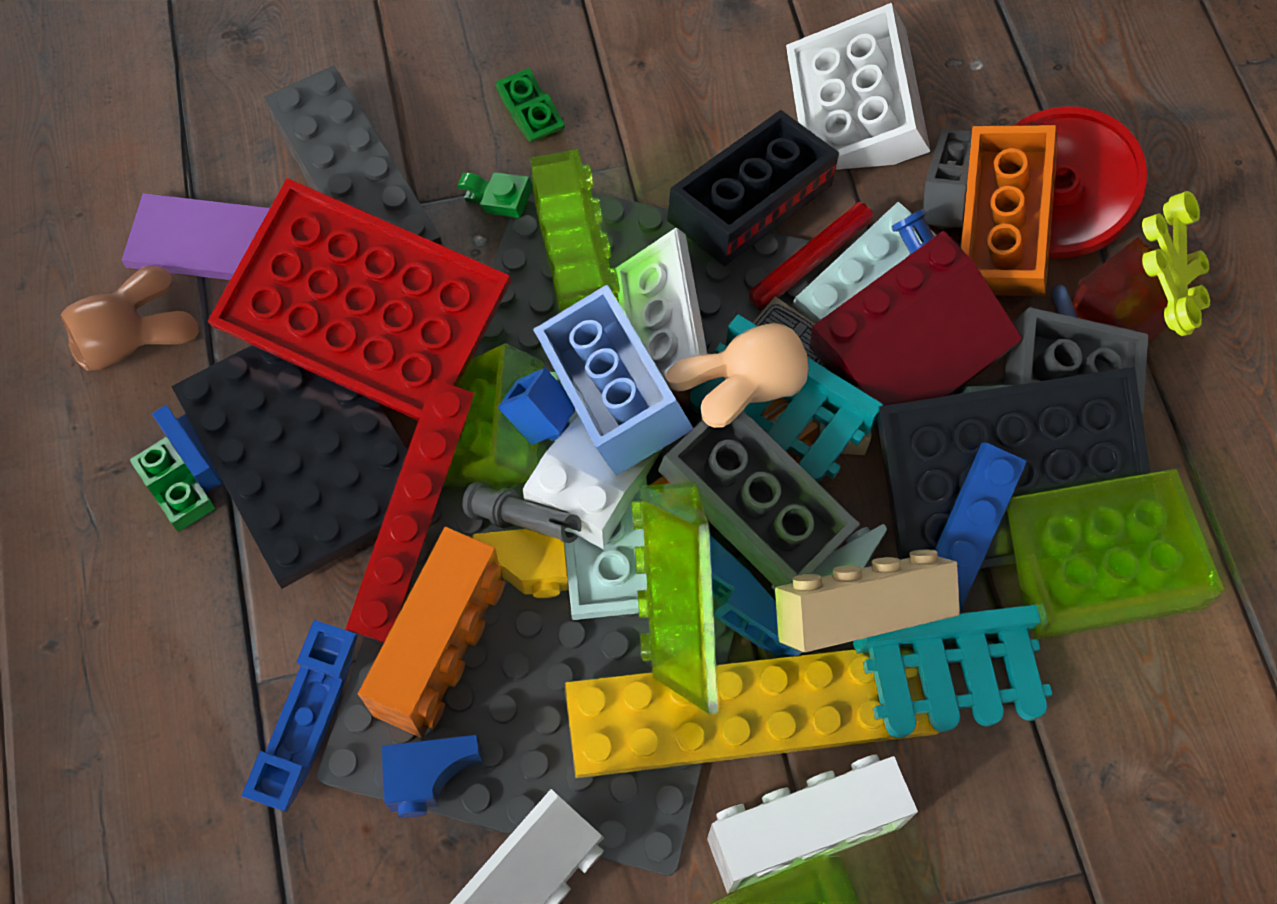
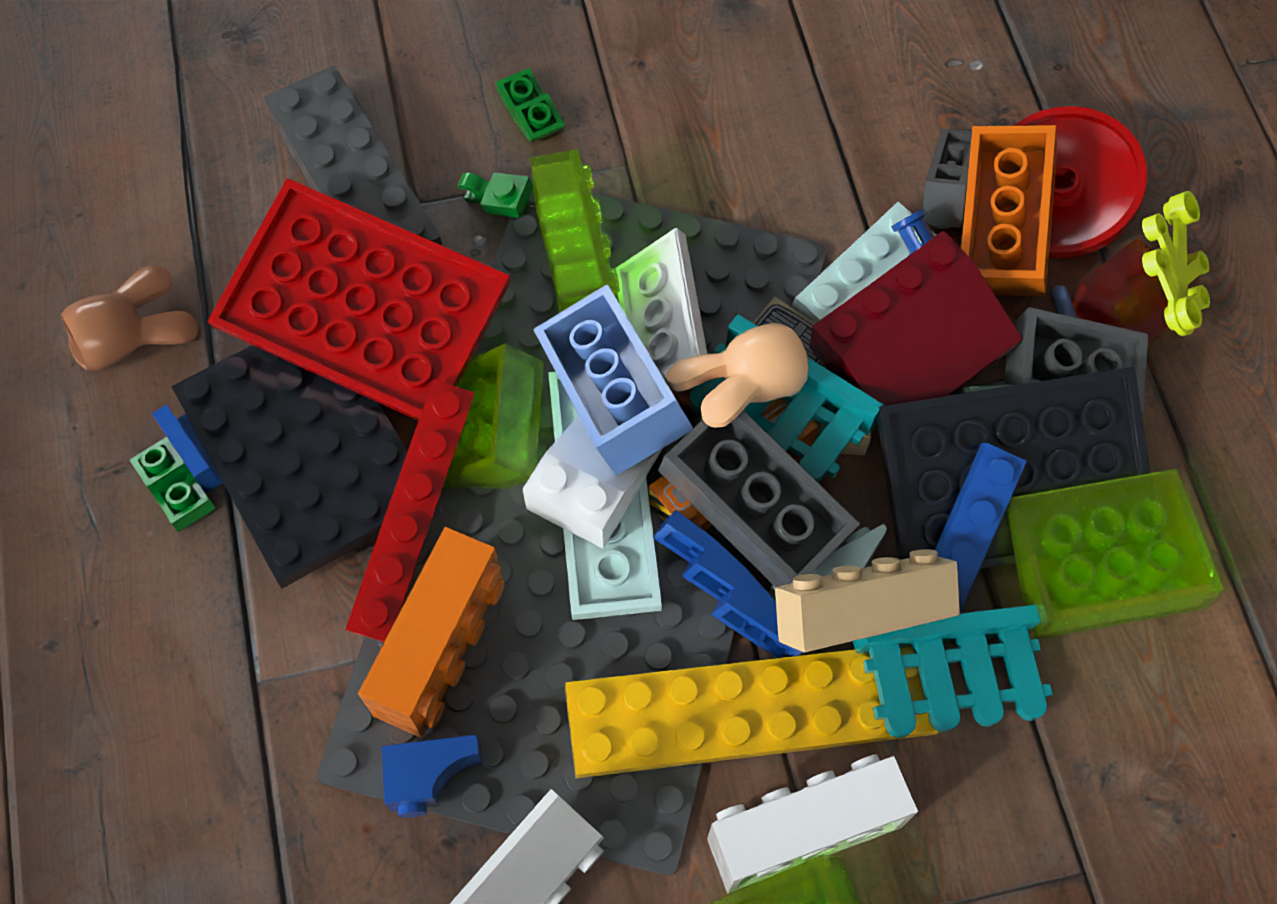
(191, 235): medium lavender tile -> none
(305, 717): blue slope -> none
(507, 509): dark grey pin -> none
(530, 561): yellow slope -> none
(538, 407): blue brick -> none
(677, 591): clear neon green slope -> none
(752, 187): black brick -> none
(810, 255): red axle -> none
(860, 90): white slope -> none

